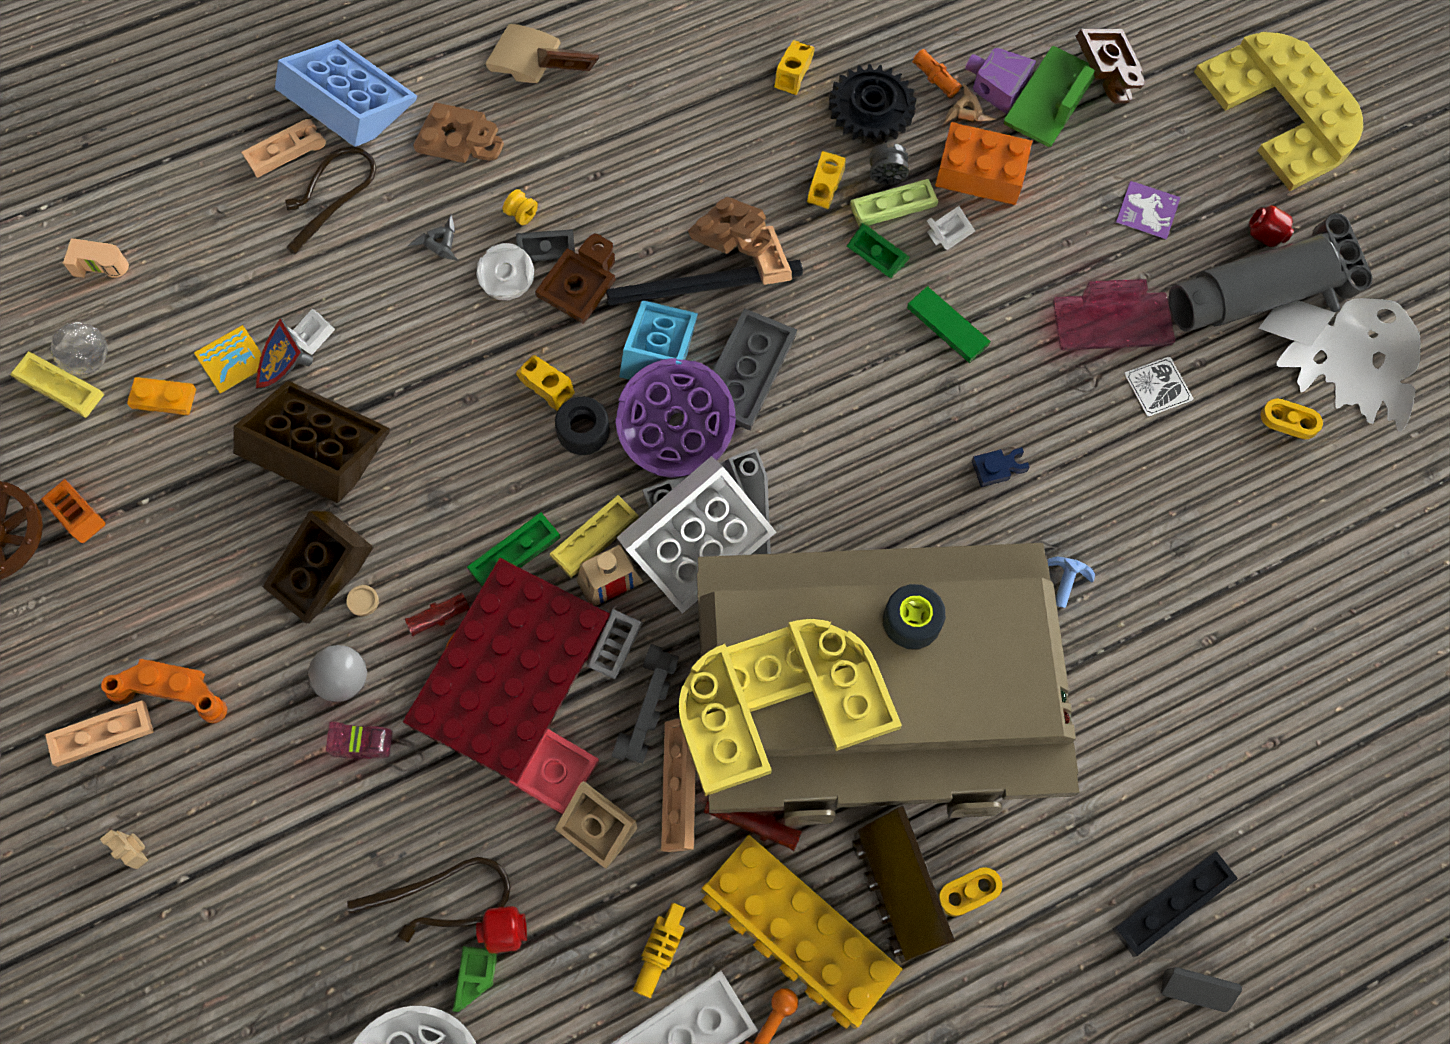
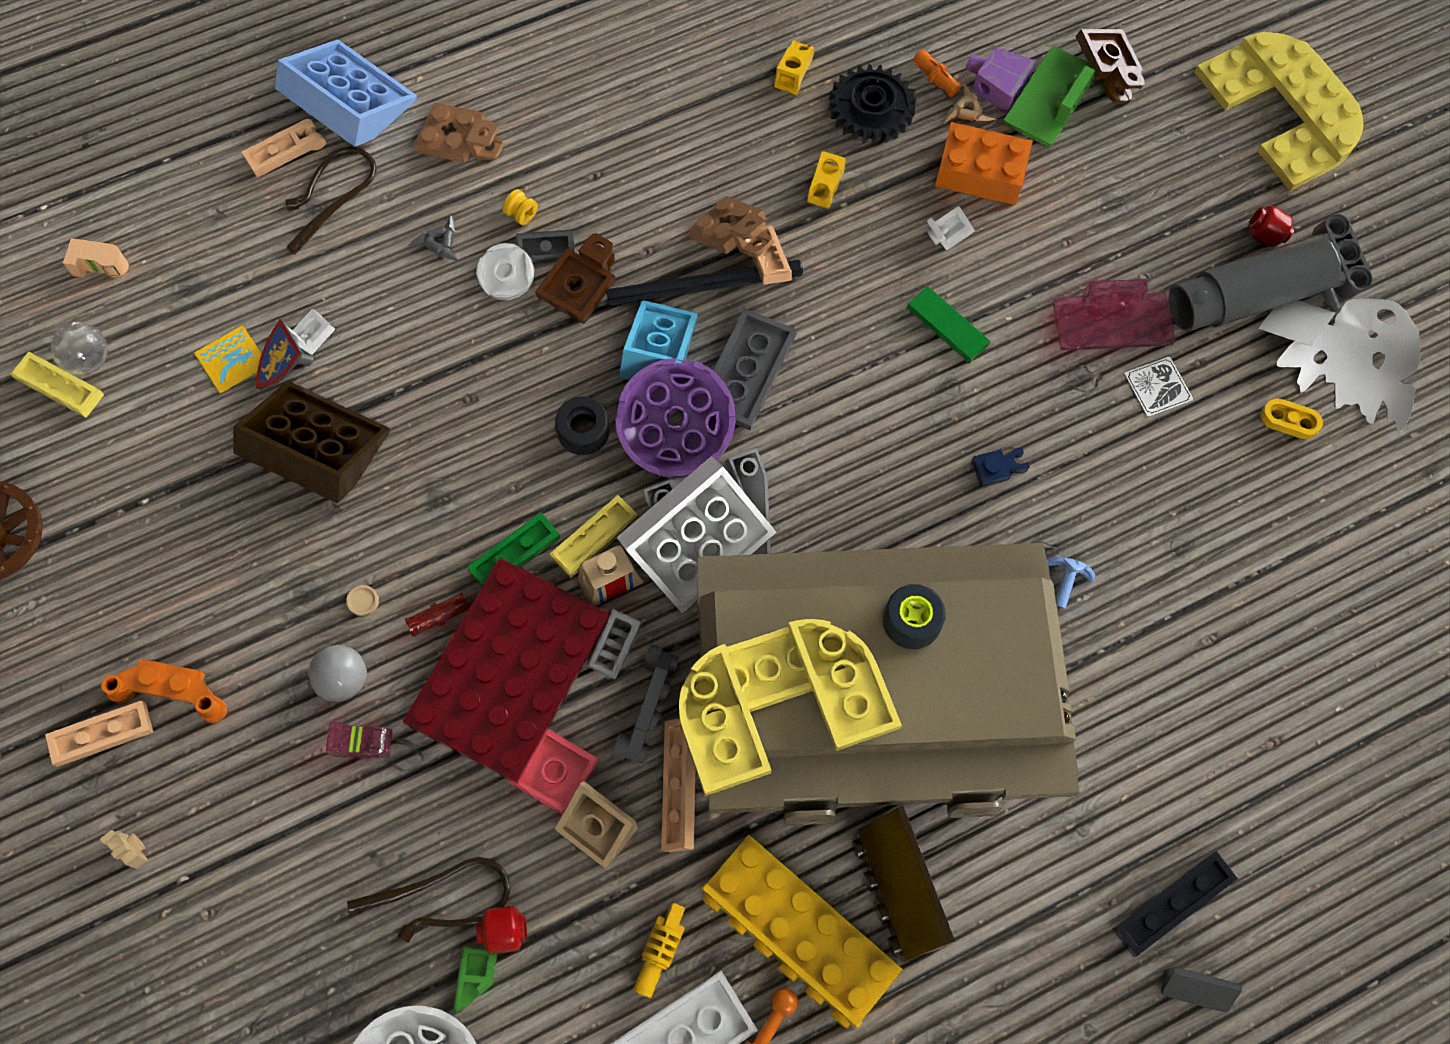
(83, 525): orange slope -> none
(161, 396): light orange plate -> none
(317, 564): dark brown slope -> none
(518, 53): tan slope -> none
(546, 381): yellow leg -> none
(566, 59): reddish brown slope -> none
(761, 826): clear red pin -> none
(877, 251): green slope -> none
(888, 163): dark grey wheel -> none
(894, 203): yellowish green tile -> none
(969, 893): yellow plate -> none
(1148, 209): medium lavender sticker -> none

